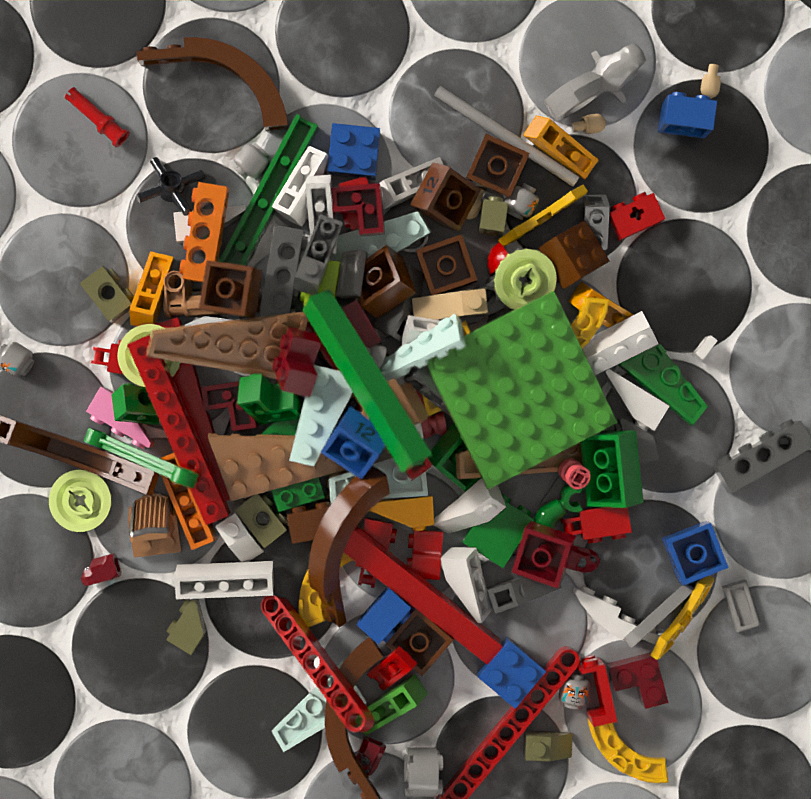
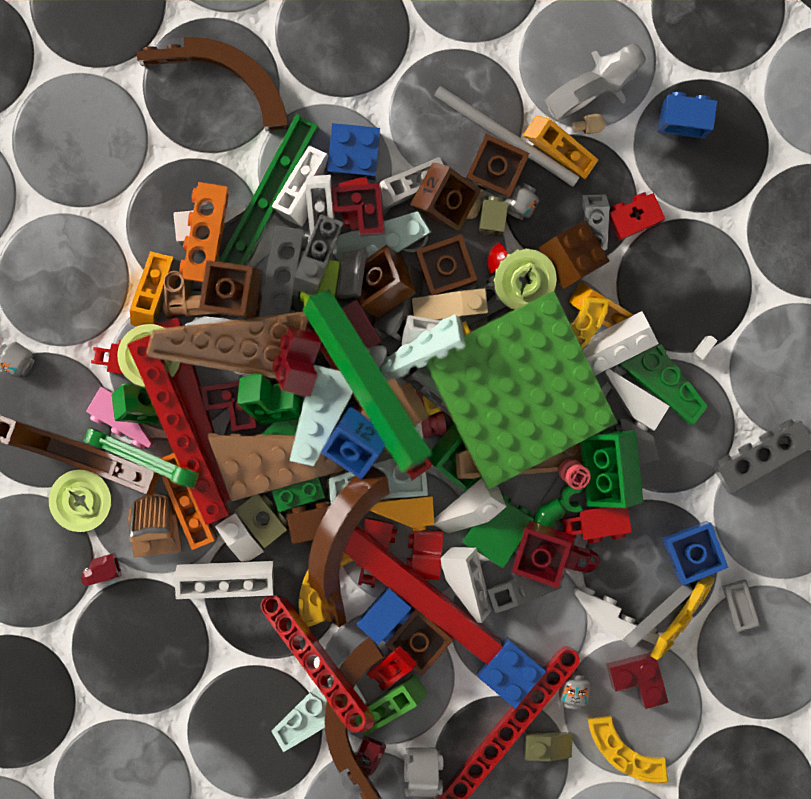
(97, 284): olive brick -> none
(105, 124): red pin -> none
(170, 186): black bar -> none
(190, 627): olive slope -> none
(251, 161): light grey head -> none
(543, 216): yellow tile -> none
(605, 712): red window -> none
(711, 82): tan cylinder -> none

